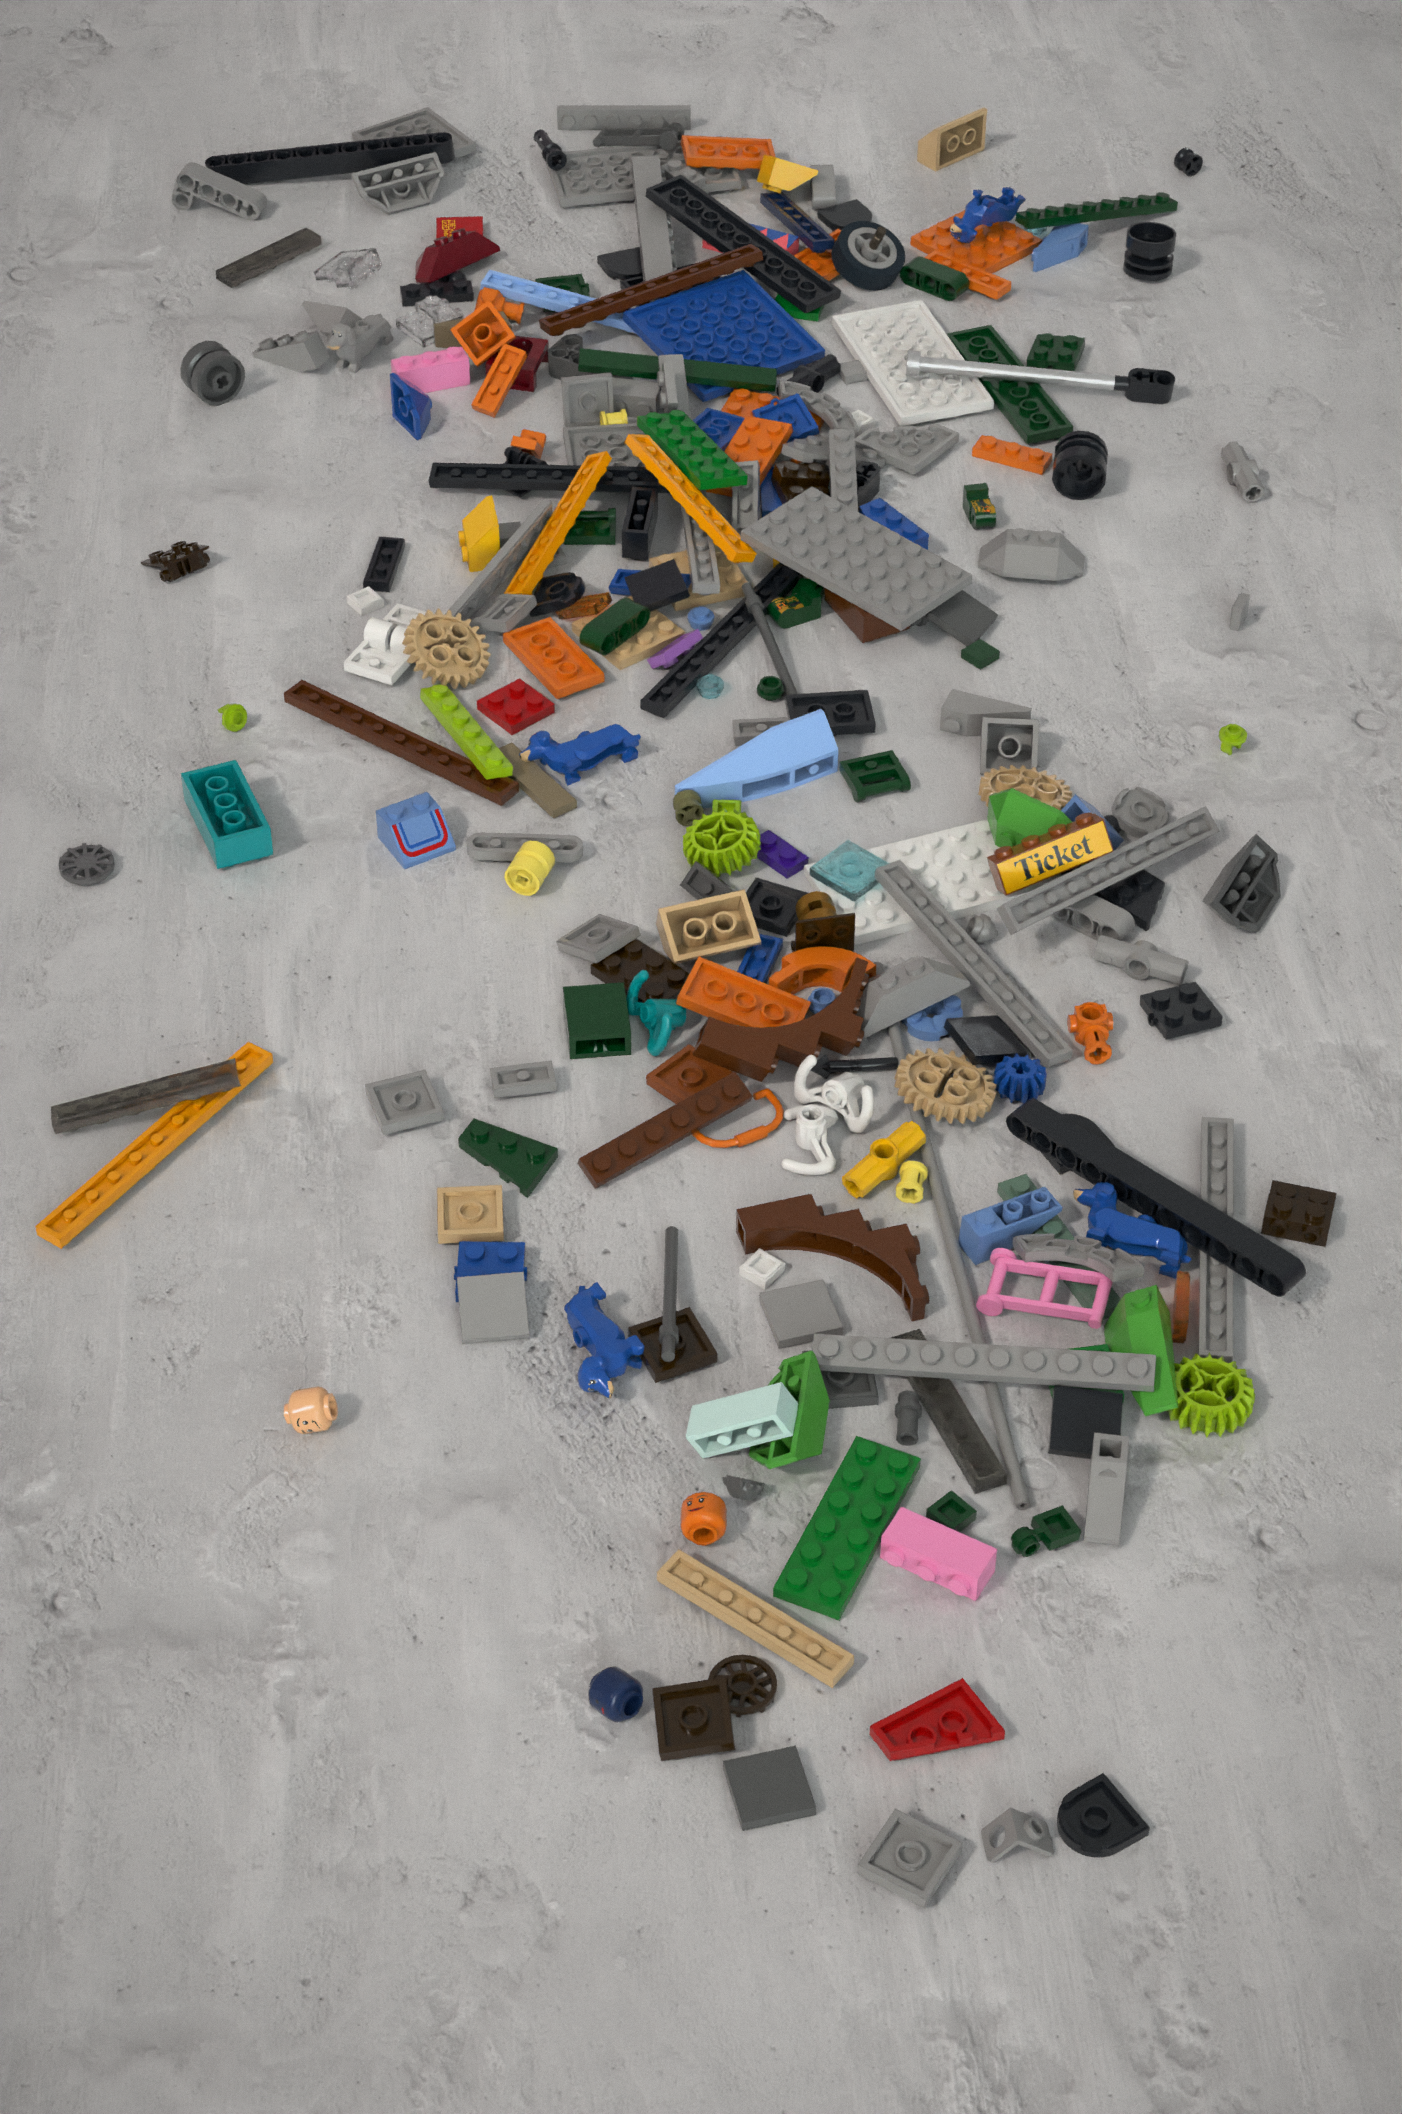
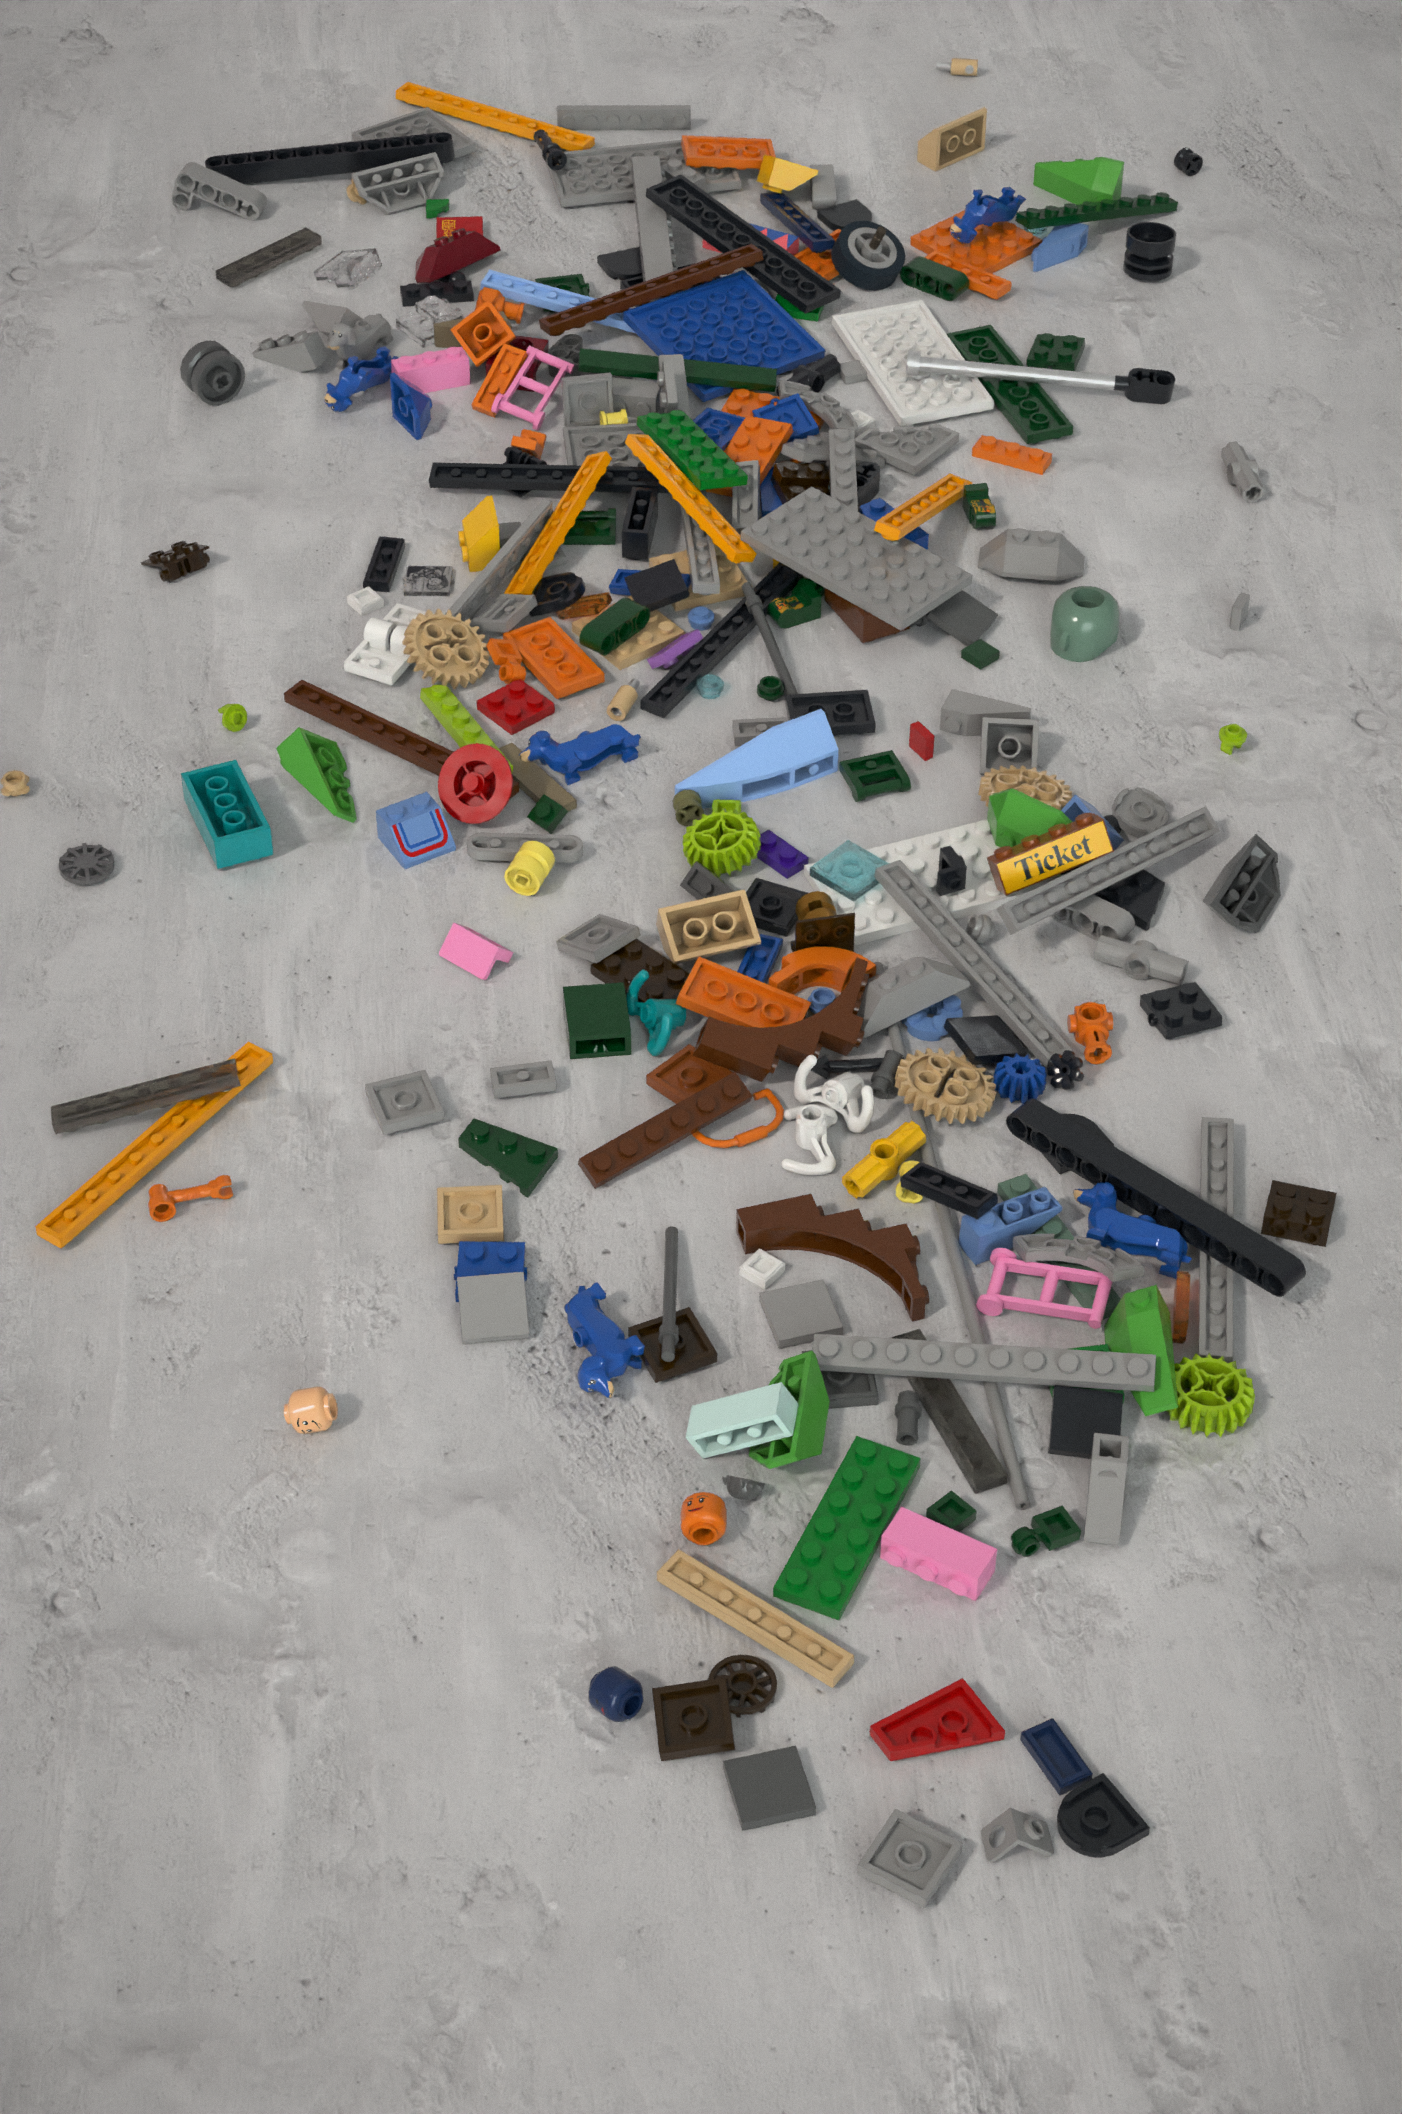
(14, 783): none -> tan plate
(163, 1201): none -> orange brick
(320, 769): none -> bright green wedge
(353, 194): none -> tan plate
(359, 377): none -> blue animal
(428, 581): none -> piece
(435, 206): none -> green tile
(473, 951): none -> bright pink panel
(475, 783): none -> red wheel
(491, 116): none -> light orange plate
(502, 401): none -> bright pink piece
(508, 657): none -> orange plate
(547, 814): none -> dark green plate
(623, 700): none -> tan piece
(665, 137): dark grey piece -> none
(883, 1079): none -> dark grey pin
(921, 507): none -> light orange plate
(921, 741): none -> red tile
(949, 1190): none -> black tile
(951, 872): none -> black bracket
(960, 66): none -> tan piece
(1056, 1756): none -> dark blue tile
(1065, 1070): none -> black plant
(1080, 465): black wheel -> none
(1081, 179): none -> bright green wedge
(1084, 623): none -> sand green piece

